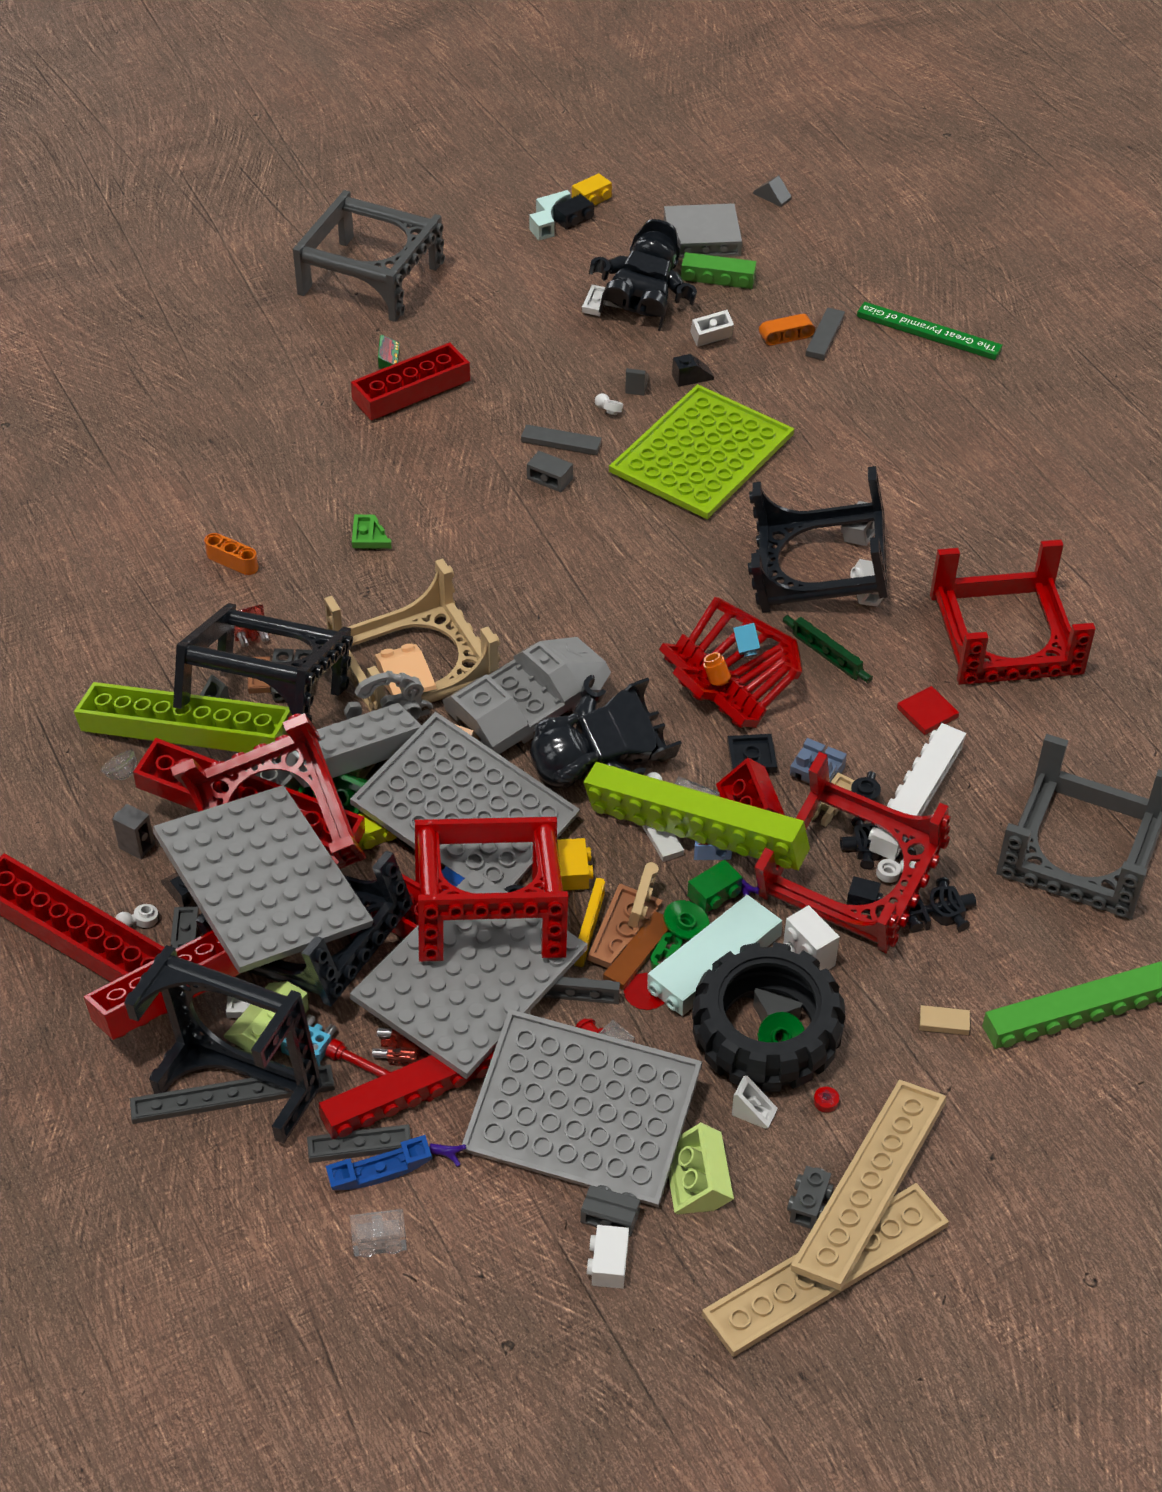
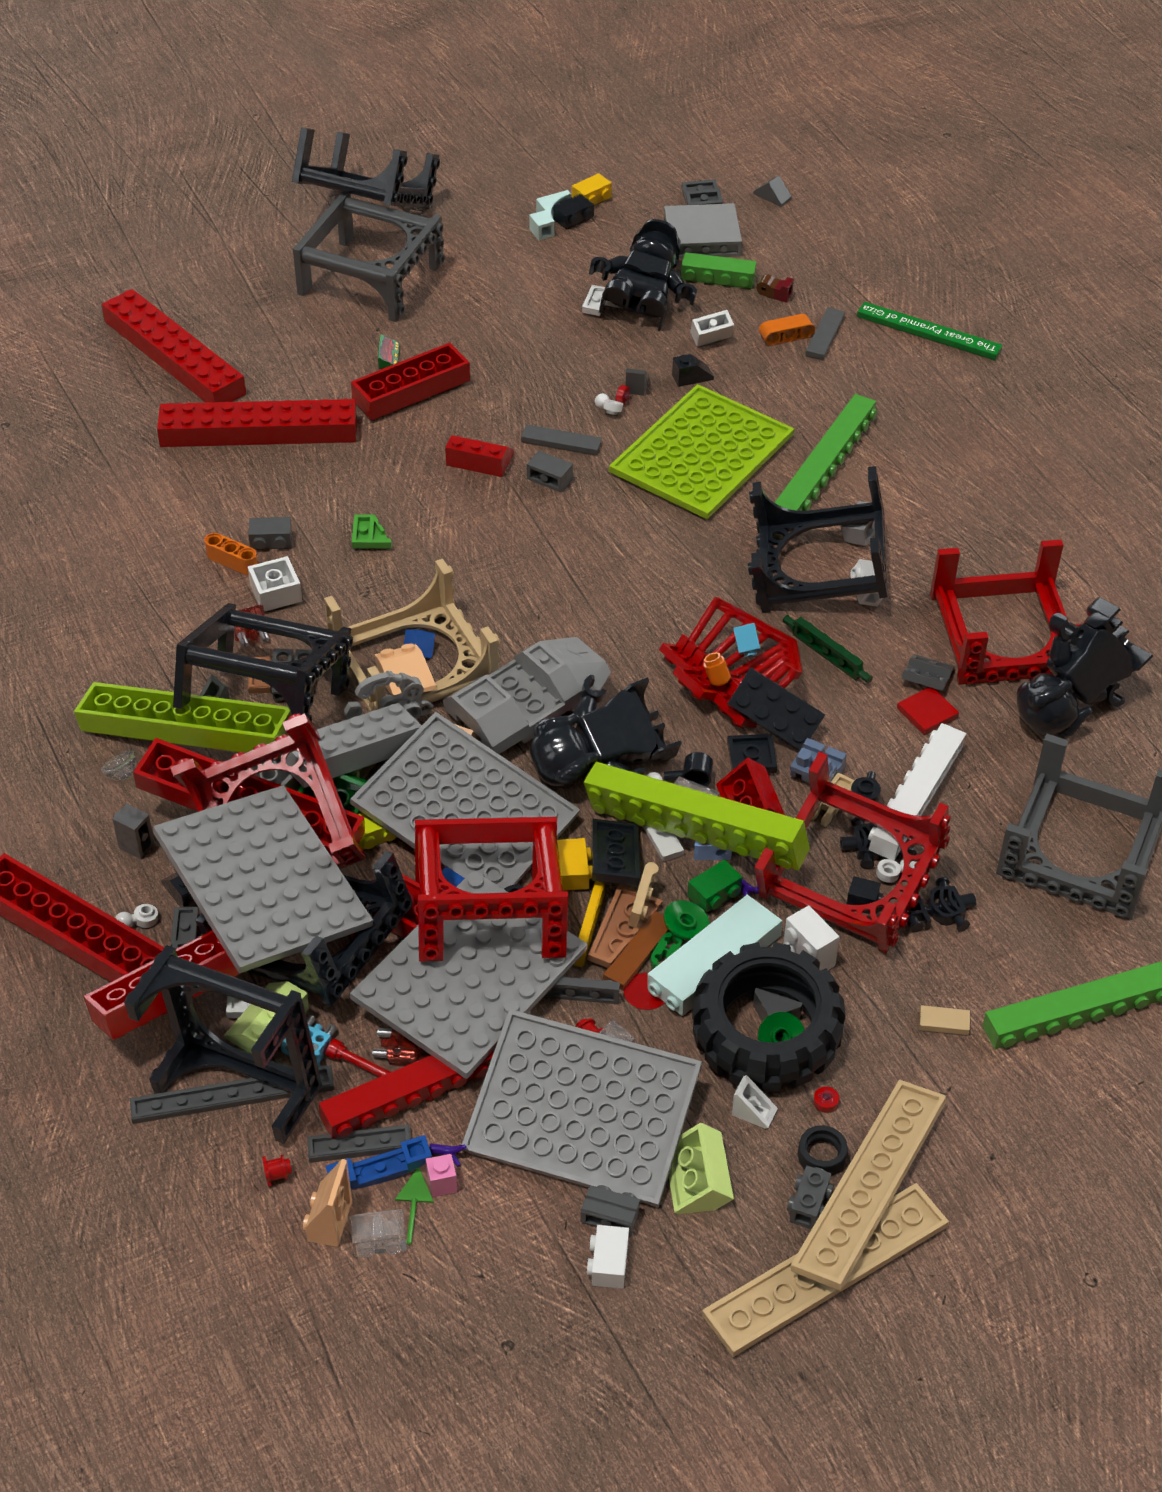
(173, 348): none -> red brick
(257, 423): none -> red brick
(270, 533): none -> dark grey brick
(275, 583): none -> white brick
(276, 1169): none -> red brick
(329, 1207): none -> light nougat slope
(384, 187): none -> black arch
(414, 1192): none -> bright green piece
(422, 639): none -> blue panel
(441, 1175): none -> bright pink brick
(477, 456): none -> red slope
(615, 852): none -> black plate
(623, 394): none -> red tile
(696, 768): none -> black piece
(701, 192): none -> dark grey slope
(775, 288): none -> leg
(775, 709): none -> black plate
(828, 454): none -> bright green brick
(828, 1135): none -> black tyre
(928, 672): none -> dark grey slope
(1085, 666): none -> black piece

